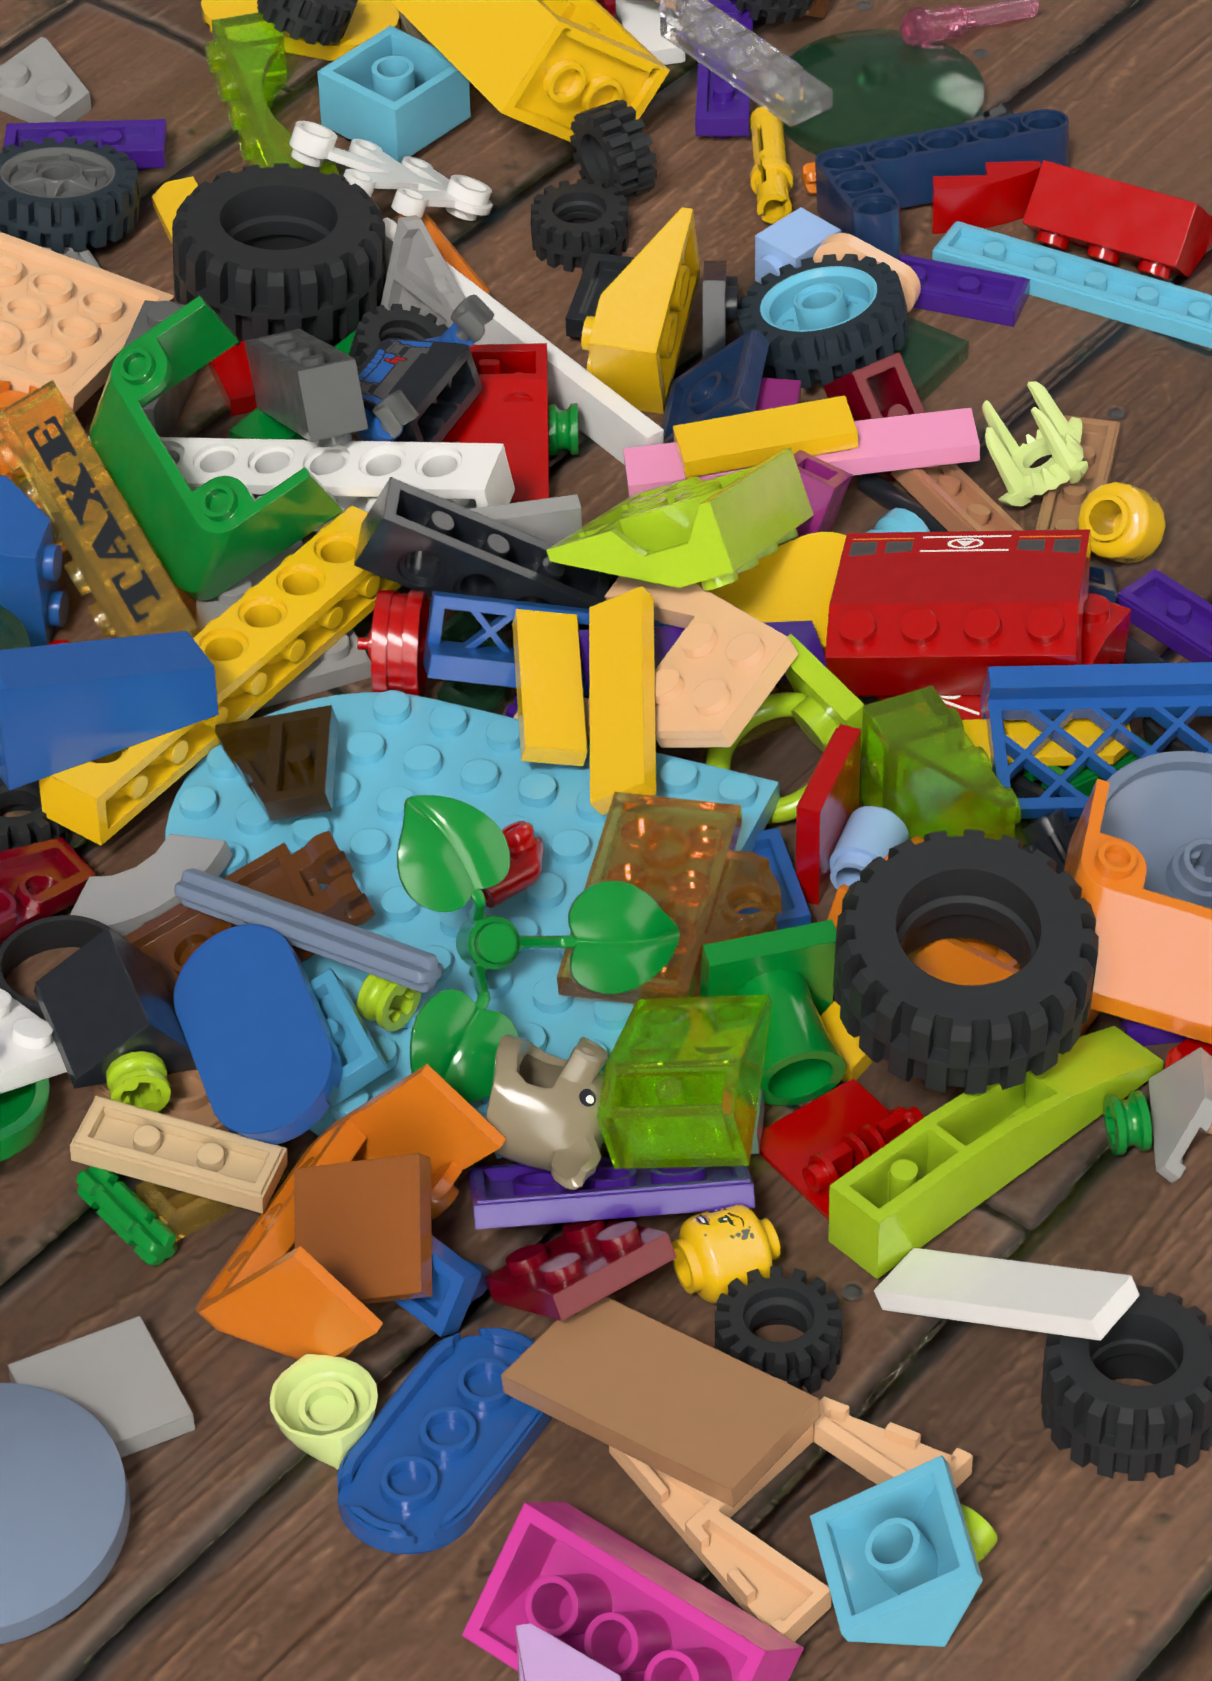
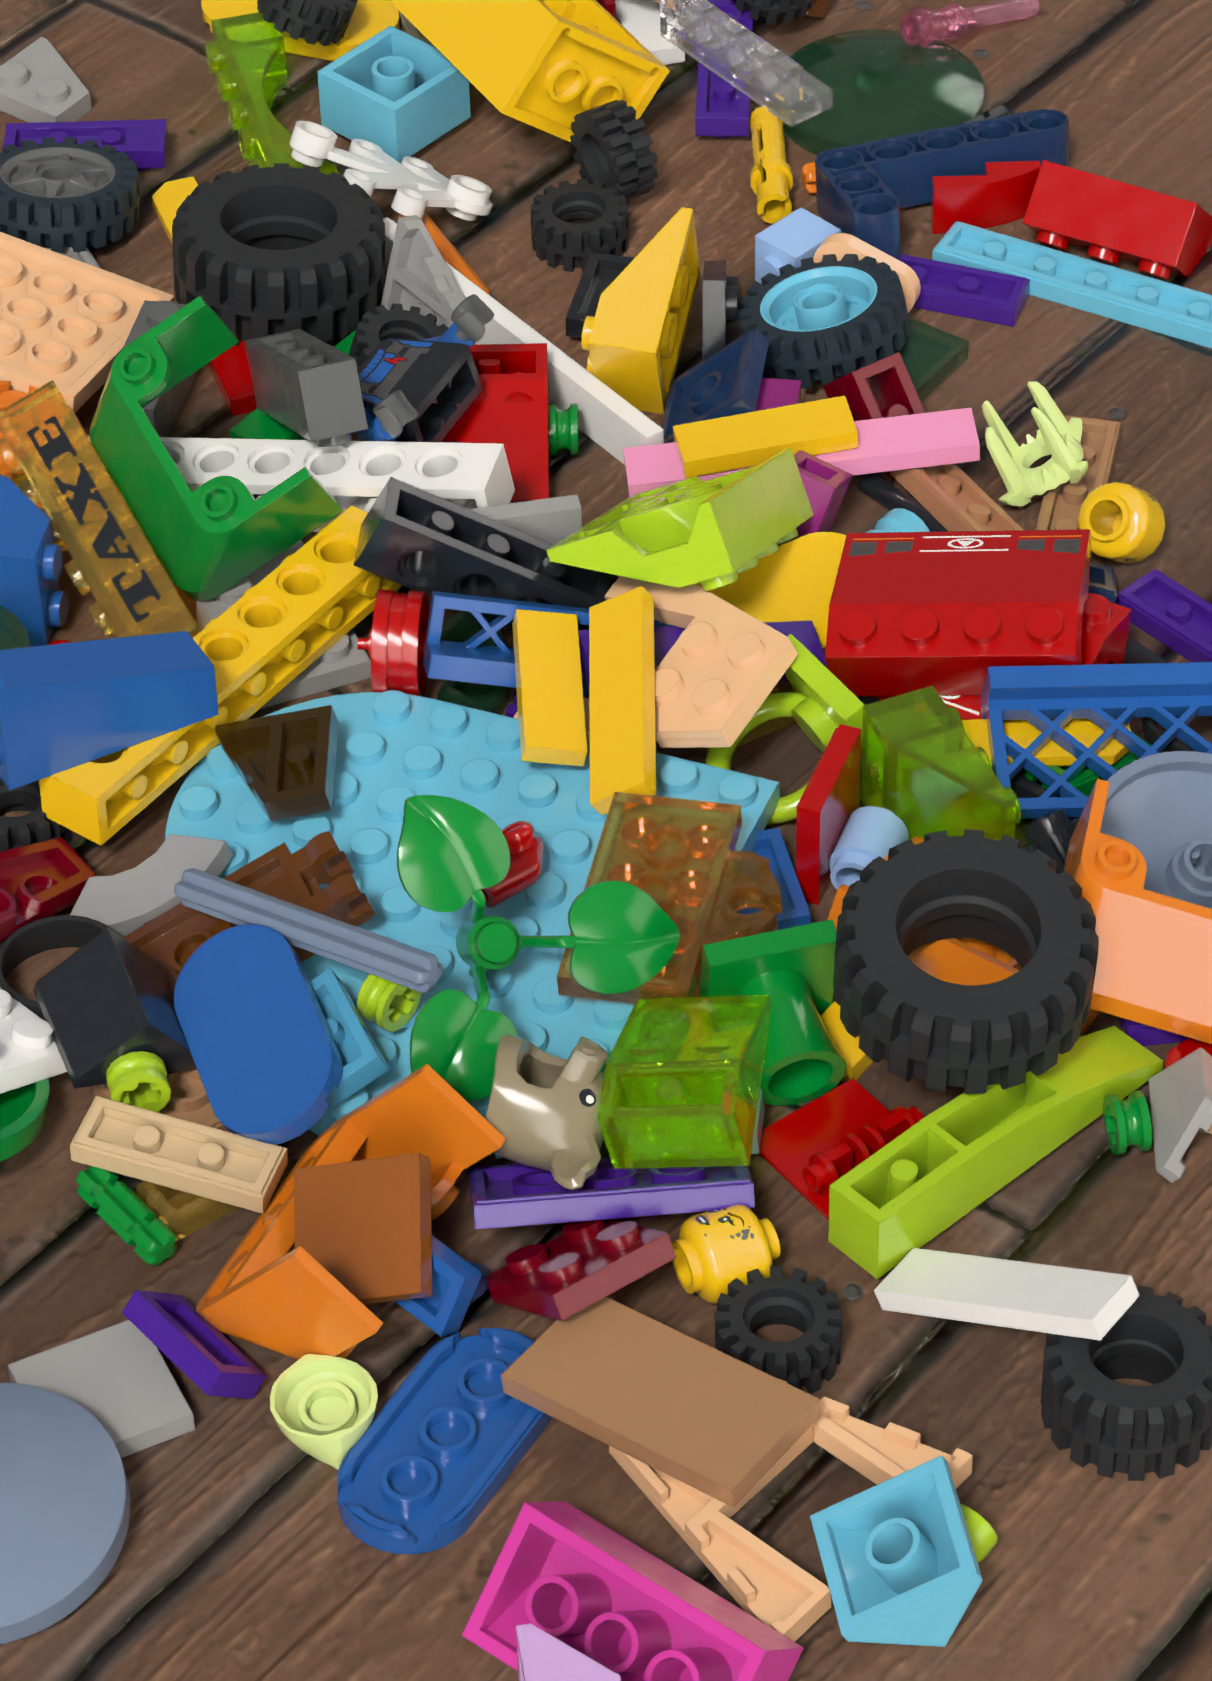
(194, 1344): none -> dark purple tile

